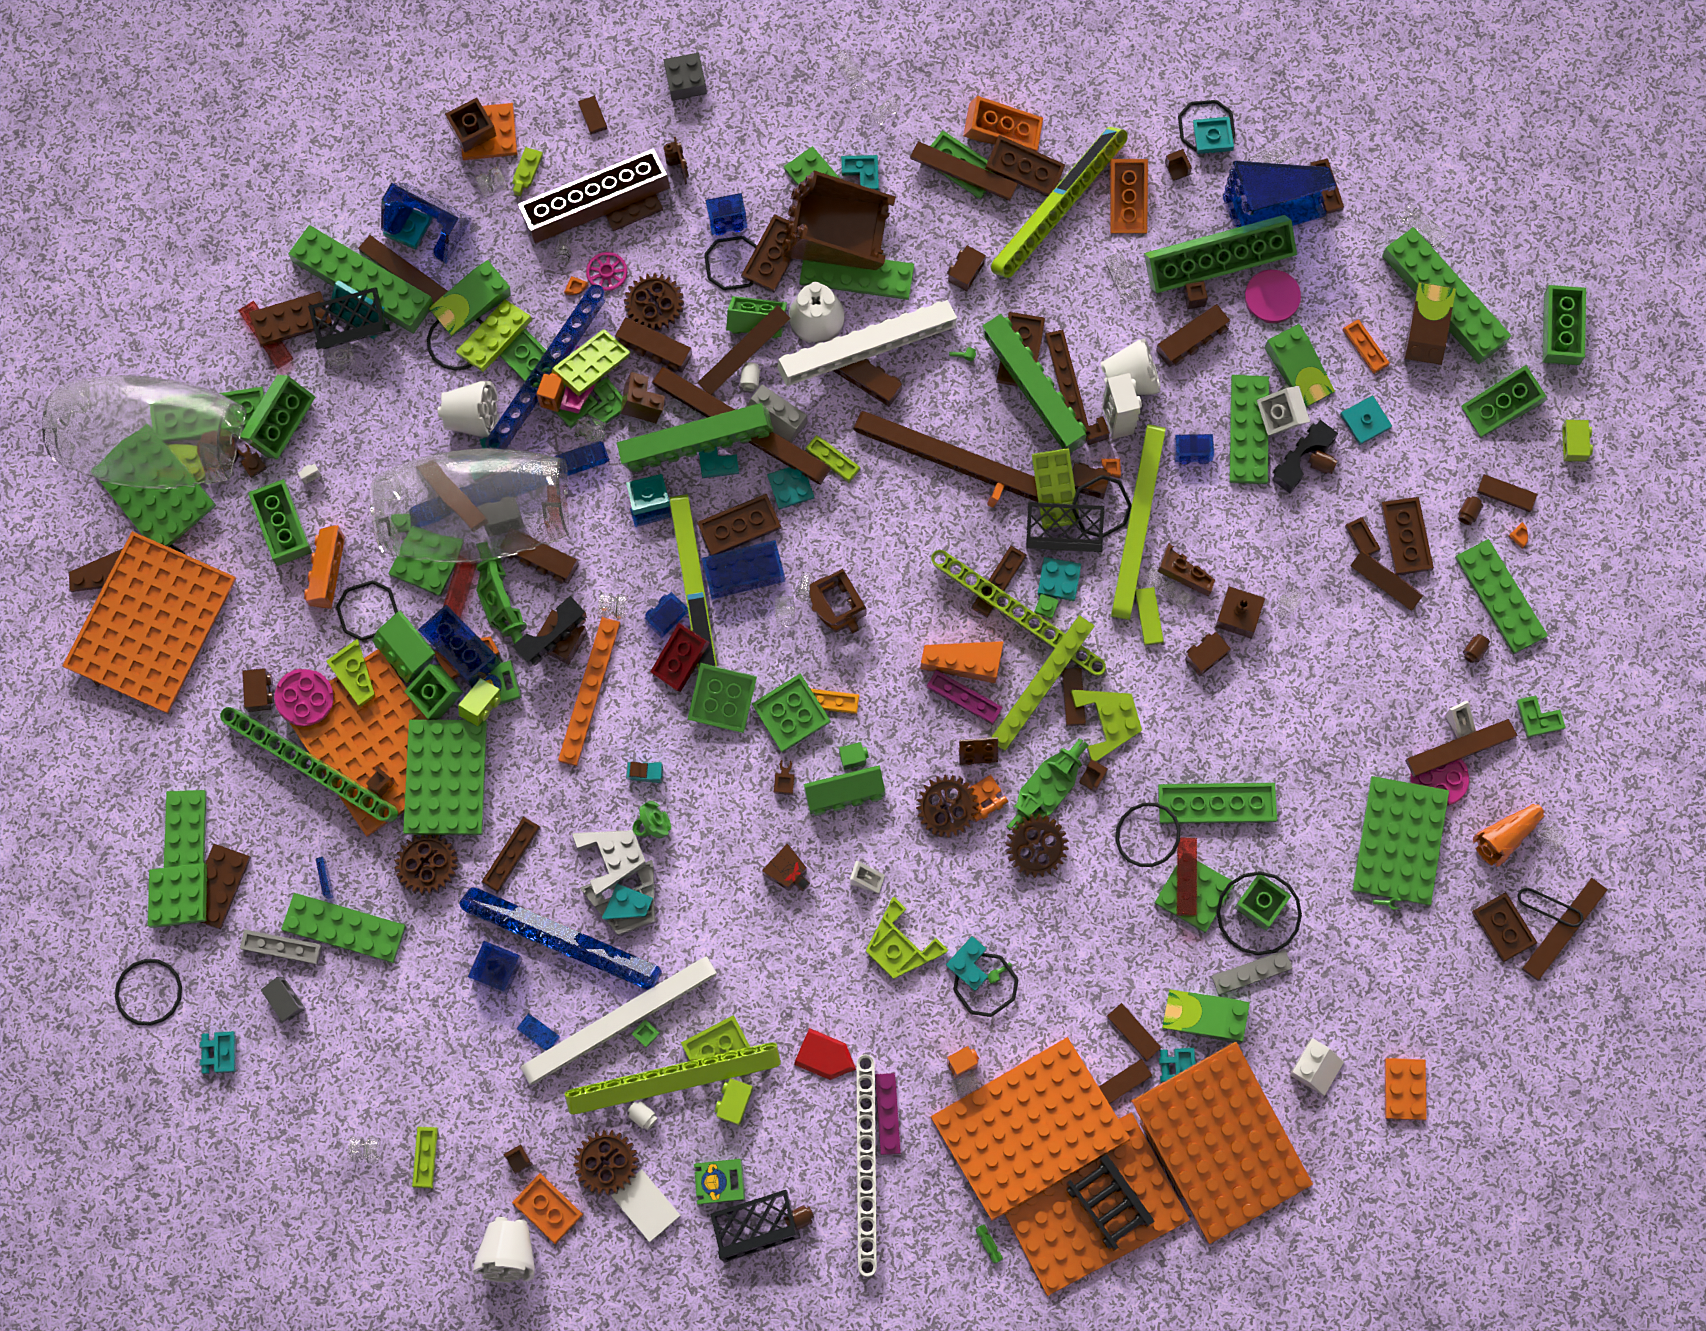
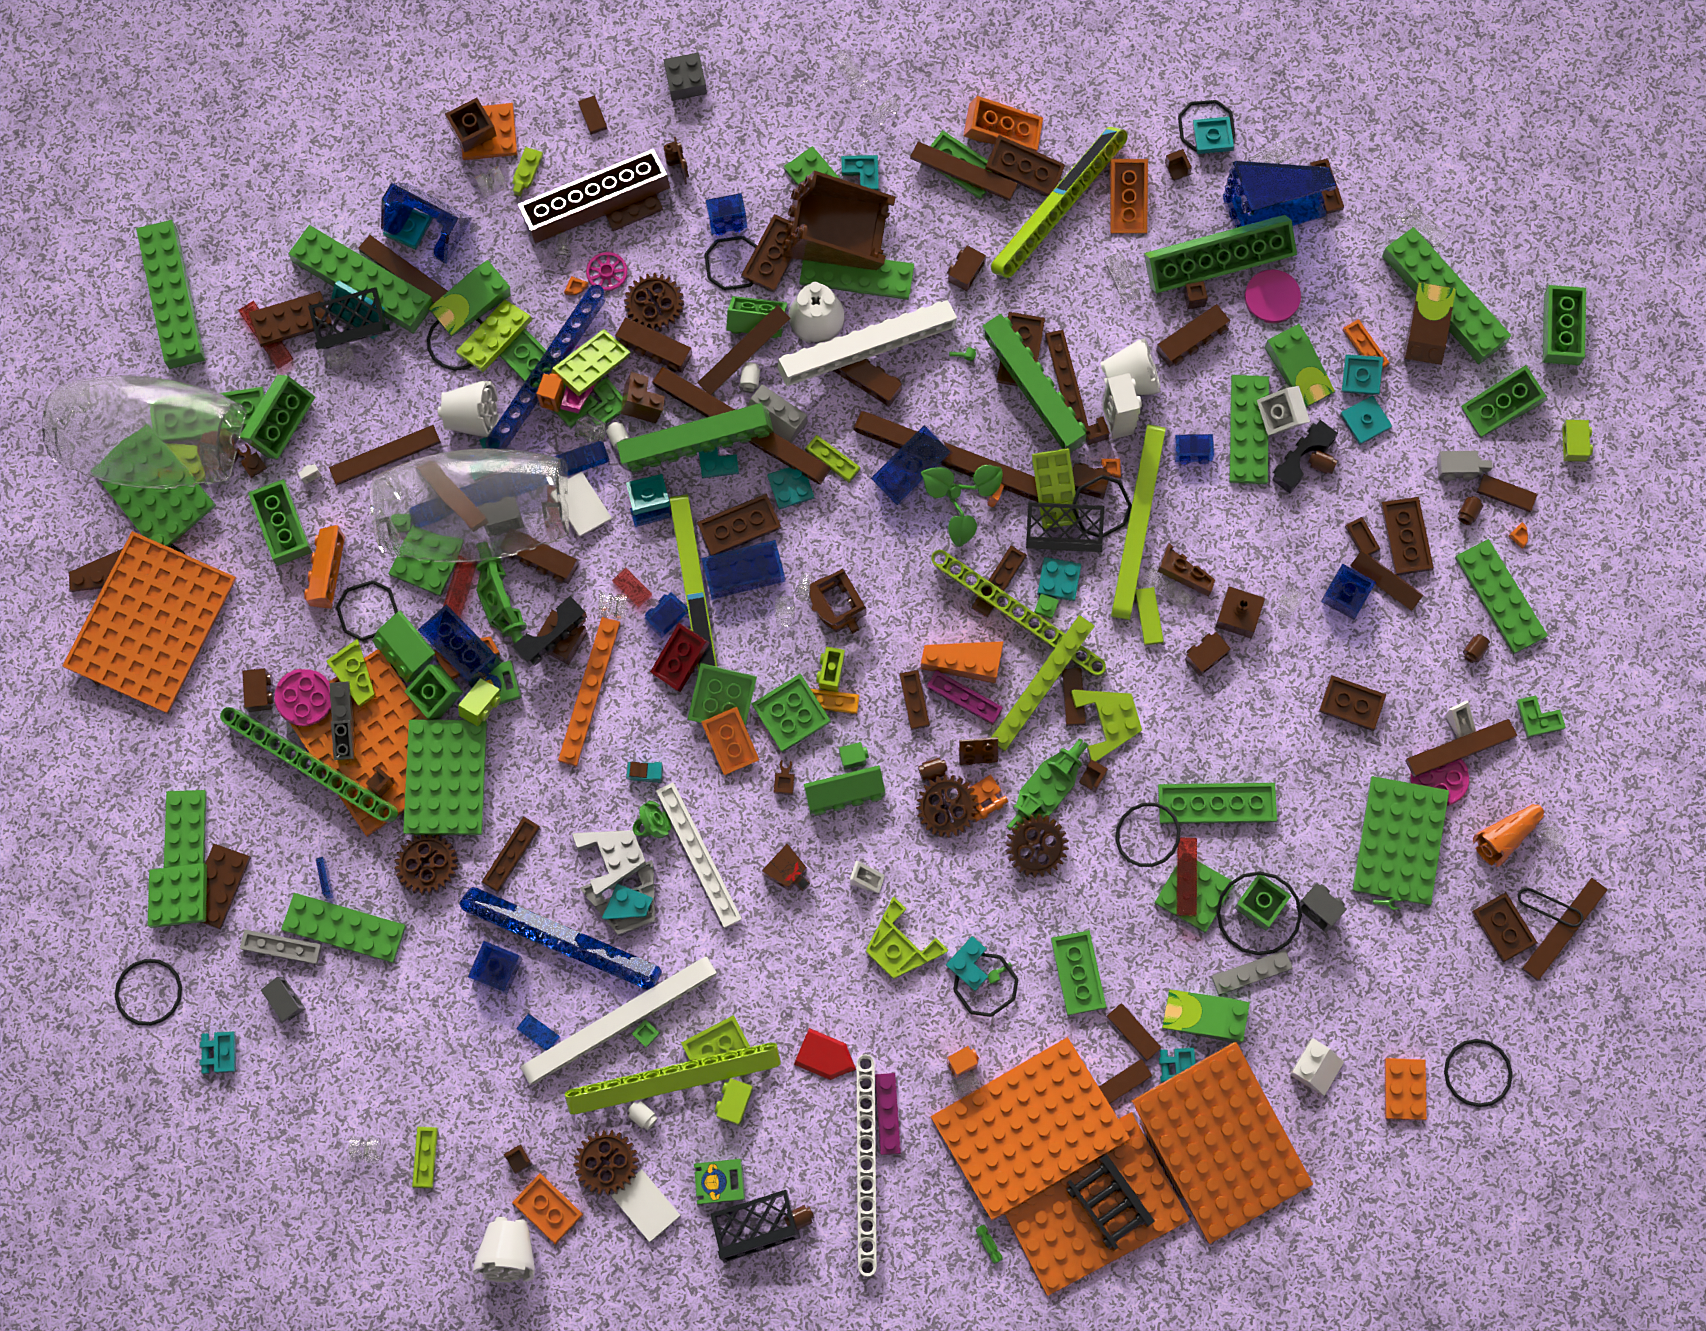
(170, 294): none -> bright green brick
(342, 720): none -> dark grey slope
(384, 455): none -> reddish brown tile
(584, 506): none -> white tile
(616, 433): none -> white brick
(632, 587): none -> clear red tile
(698, 855): none -> white plate
(730, 740): none -> orange plate
(831, 671): none -> lime brick
(902, 472): none -> clear blue brick
(914, 699): none -> reddish brown plate
(932, 768): none -> reddish brown brick
(939, 483): none -> bright green plant
(1078, 973): none -> bright green plate
(1322, 907): none -> dark grey brick
(1348, 591): none -> clear blue brick
(1352, 703): none -> reddish brown plate
(1362, 374): none -> teal plate
(1461, 465): none -> light grey hinge
(1502, 1054): none -> black piece

